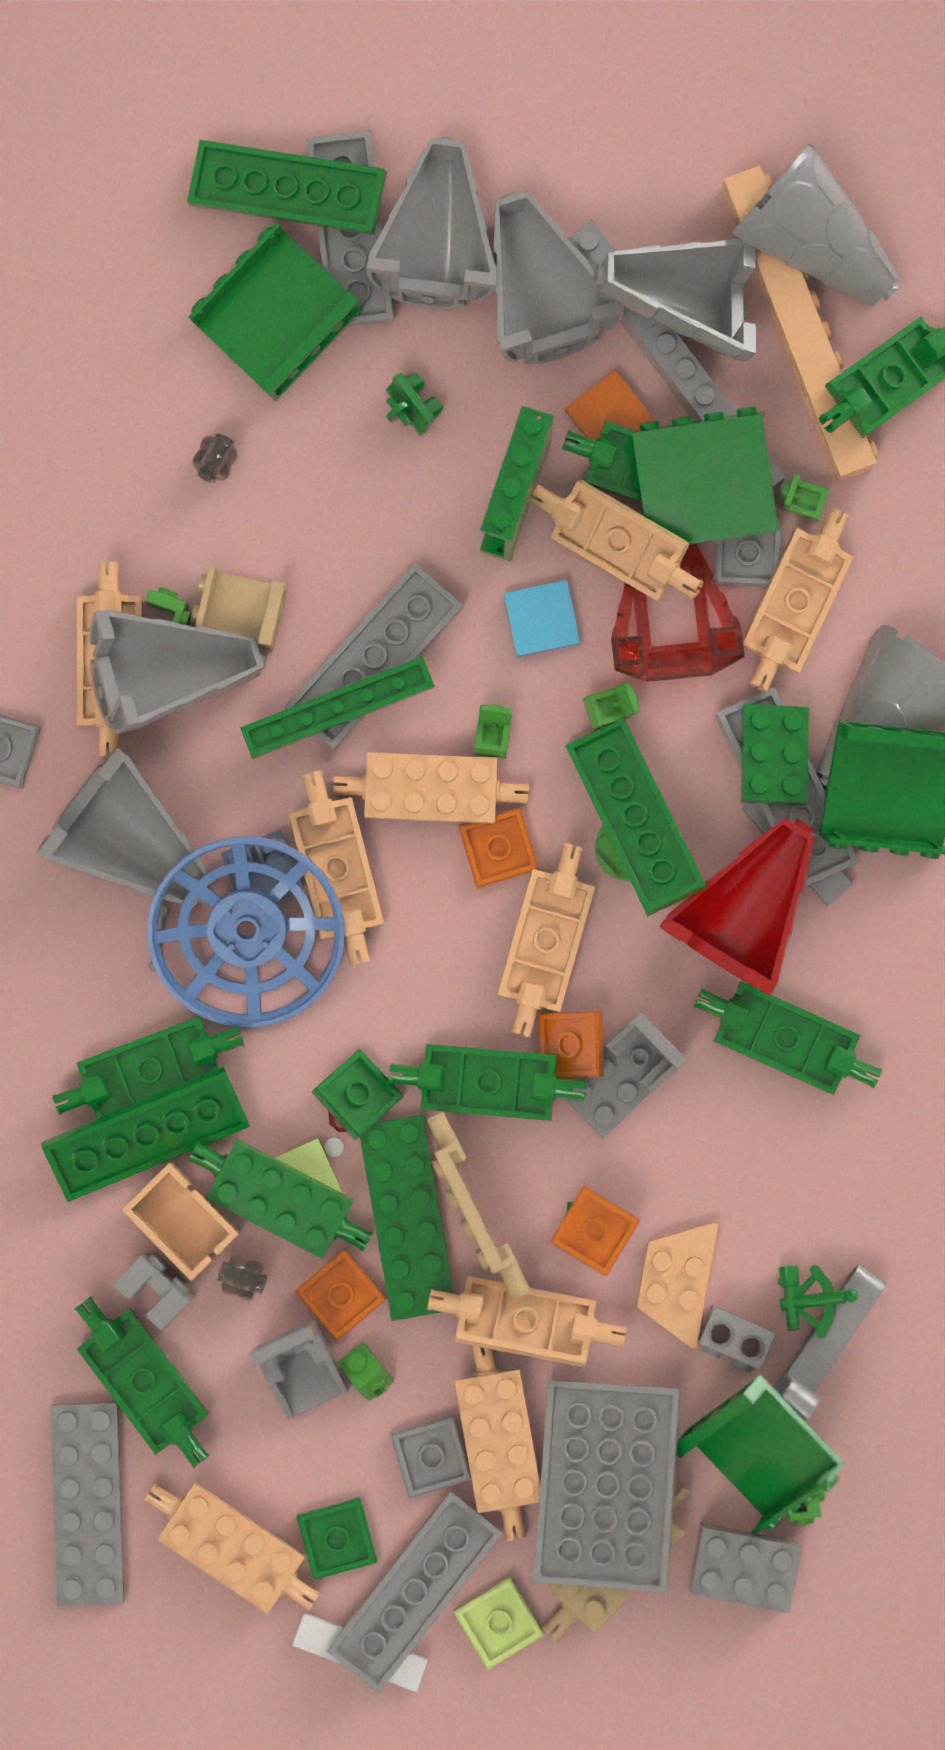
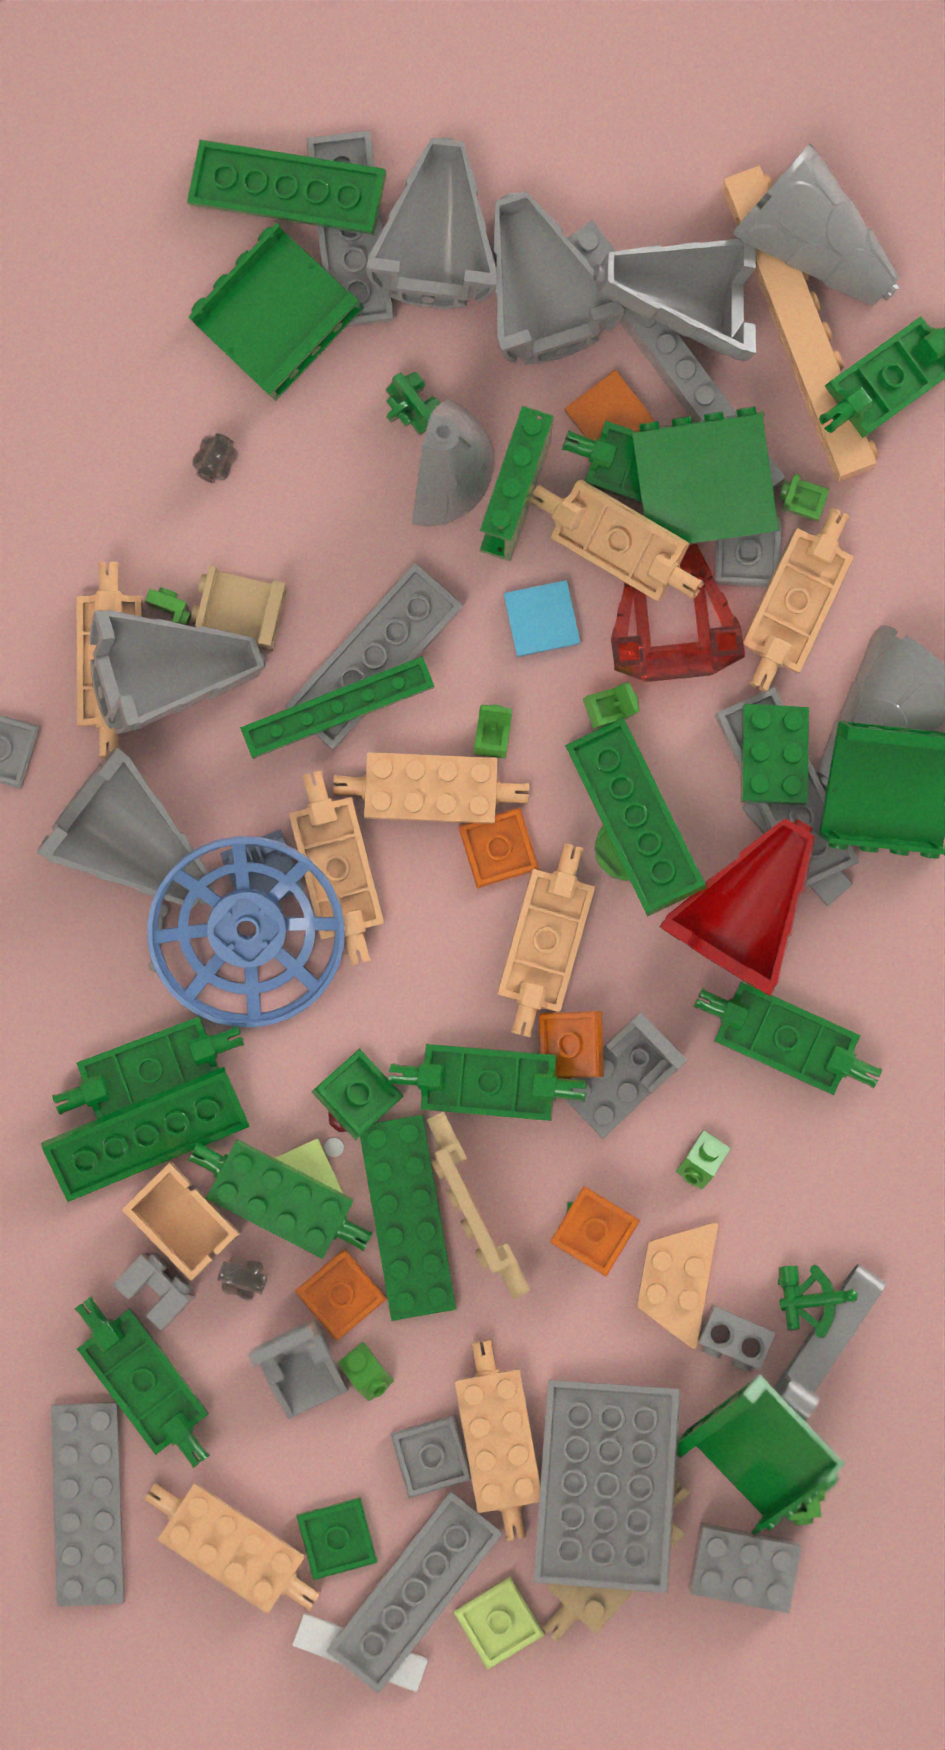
(452, 466): none -> light grey cone
(532, 1325): light nougat plate -> none
(703, 1160): none -> bright green bracket

